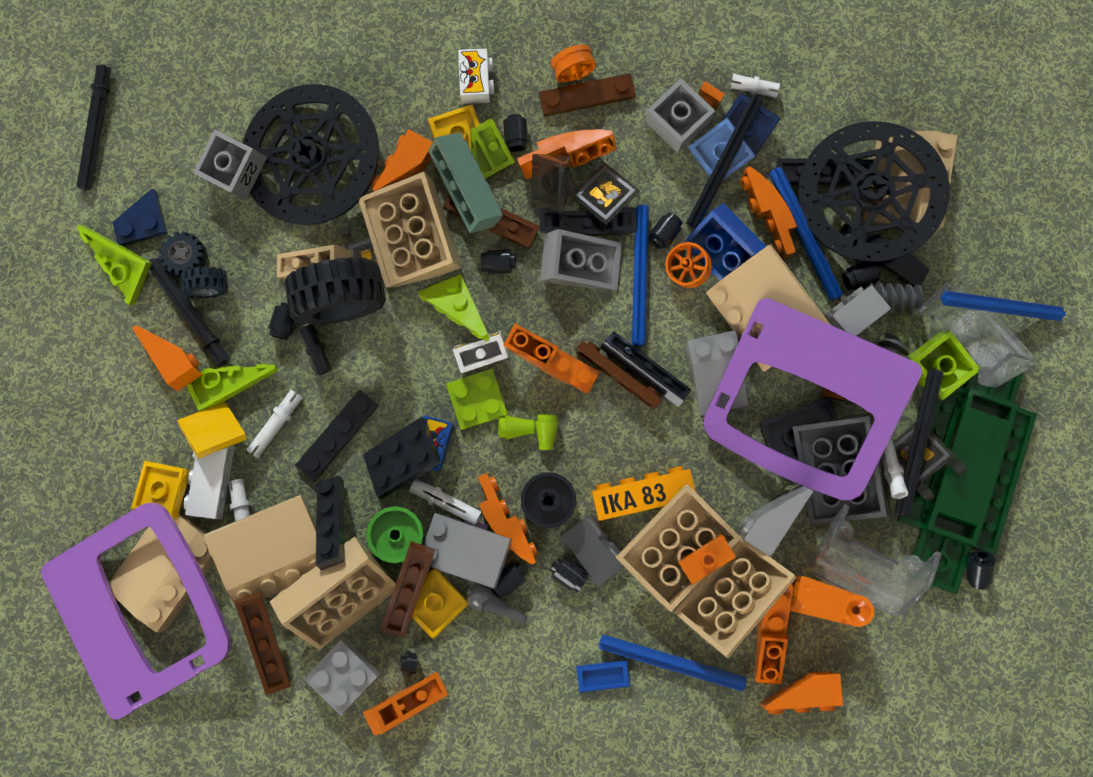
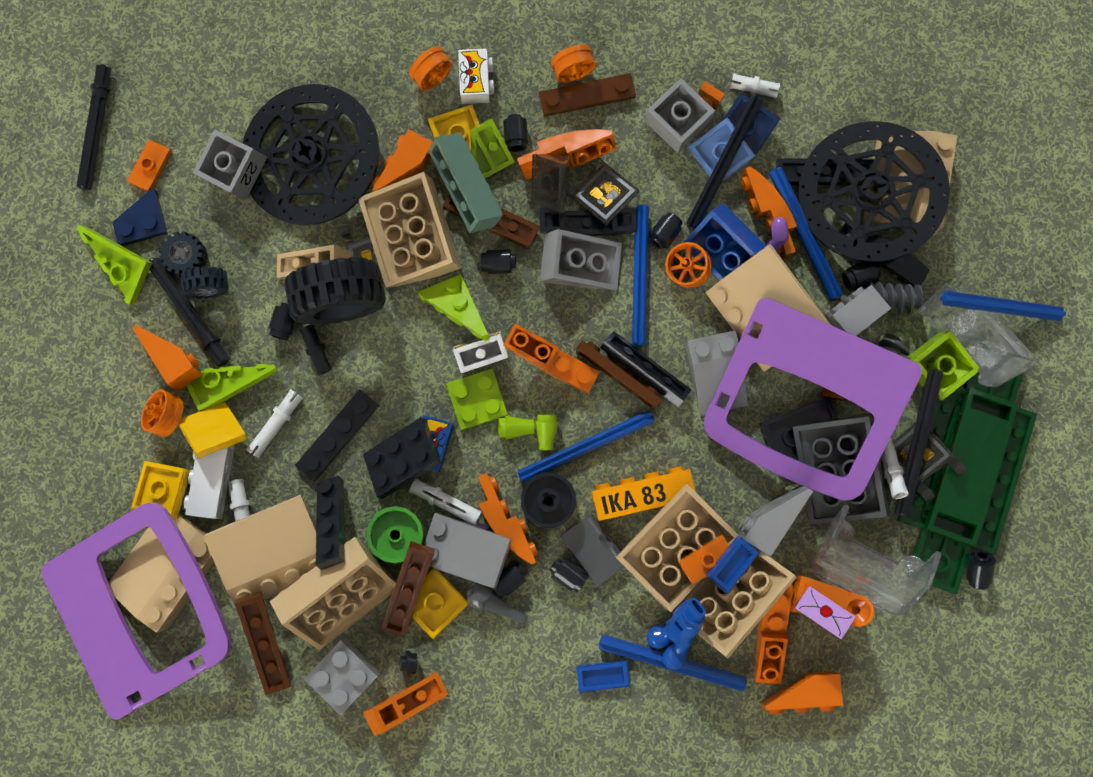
(149, 166): none -> orange plate
(162, 413): none -> orange wheel
(430, 68): none -> orange wheel
(586, 446): none -> blue axle
(681, 630): none -> blue piece
(732, 564): none -> blue tile
(779, 233): none -> medium lavender arm
(825, 612): none -> lavender tile

